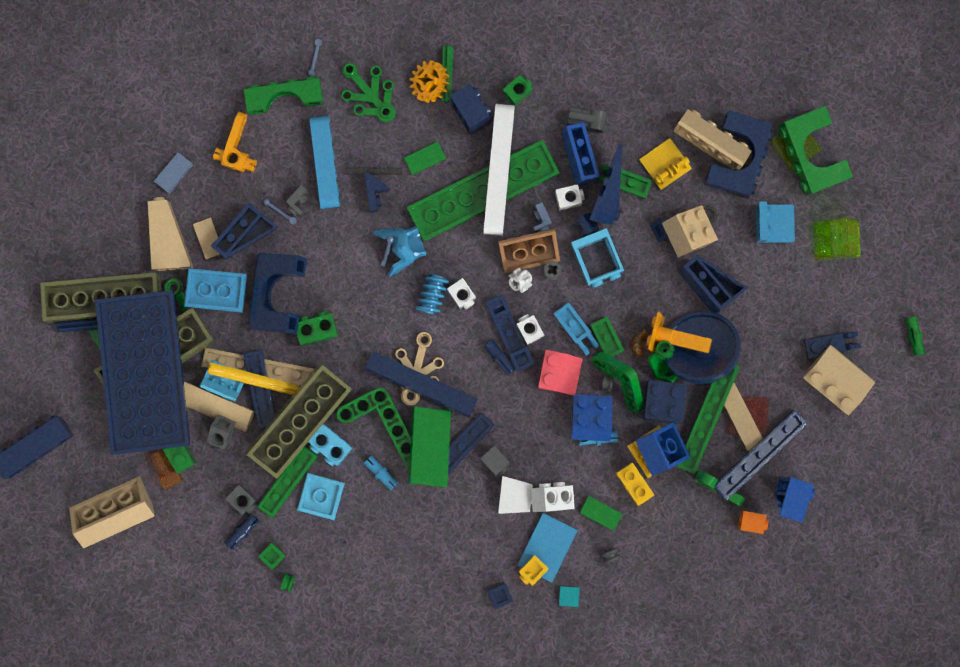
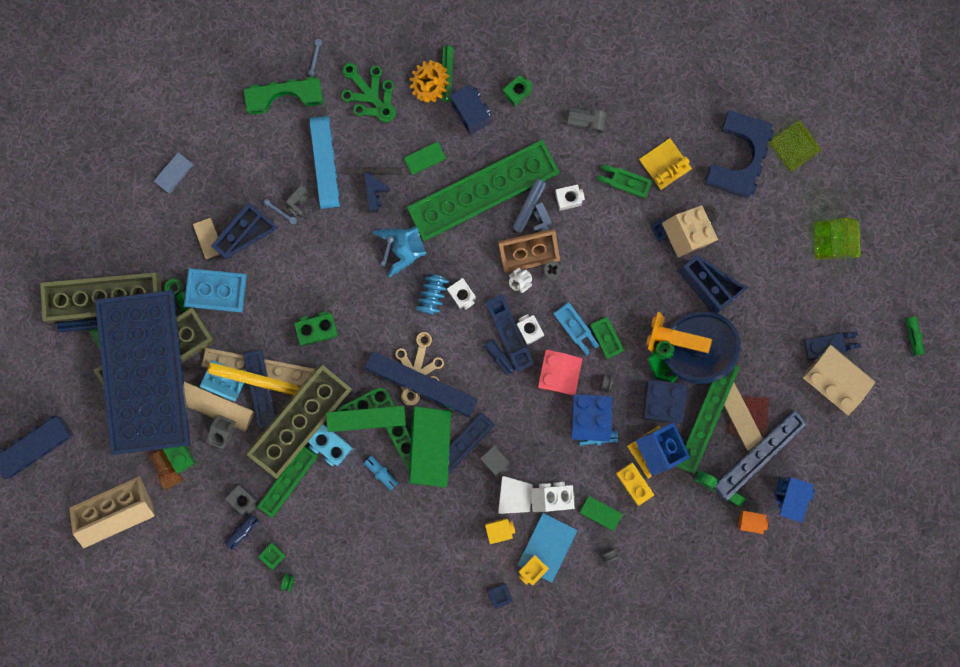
(166, 240): tan slope -> none
(243, 161): light orange piece -> none
(268, 271): dark blue arch -> none
(320, 496): medium azure tile -> none
(365, 419): none -> green tile
(499, 169): white beam -> none
(500, 530): none -> yellow brick
(529, 205): none -> sand blue axle
(569, 596): teal tile -> none
(580, 154): blue brick -> none
(588, 225): dark blue tile -> none
(591, 239): medium azure window -> none
(608, 200): dark blue wedge -> none
(626, 376): green beam -> none
(637, 344): clear orange arm -> none
(712, 140): tan slope -> none
(774, 223): dark azure bracket -> none
(794, 134): green arch -> none

